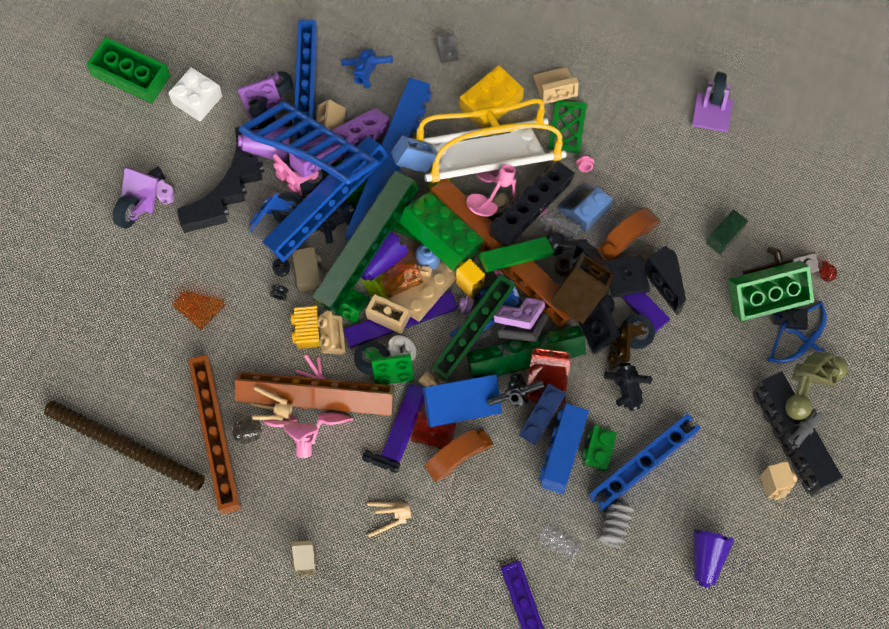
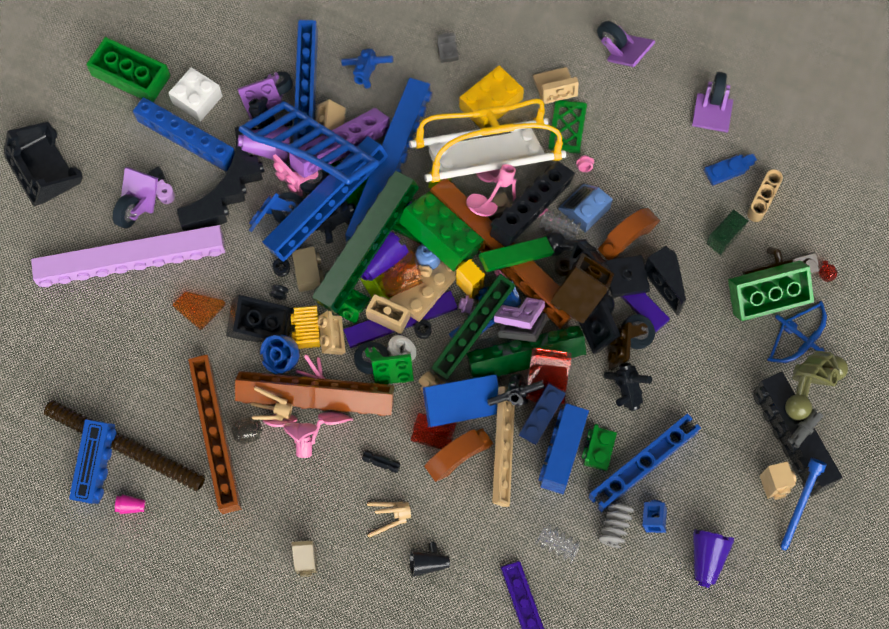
(39, 163): none -> black windscreen
(92, 462): none -> blue brick
(128, 256): none -> lavender brick
(128, 504): none -> dark pink cone
(184, 134): none -> blue brick
(257, 319): none -> black slope
(280, 353): none -> blue cylinder
(404, 423): dark purple tile -> none
(413, 154): medium blue brick -> none
(418, 326): none -> black bush
(427, 562): none -> black piece
(503, 452): none -> tan tile
(623, 48): none -> medium lavender plate
(650, 522): none -> blue brick
(729, 168): none -> blue hinge
(761, 202): none -> tan beam
(794, 318): black plate -> none
(816, 467): none -> blue piece

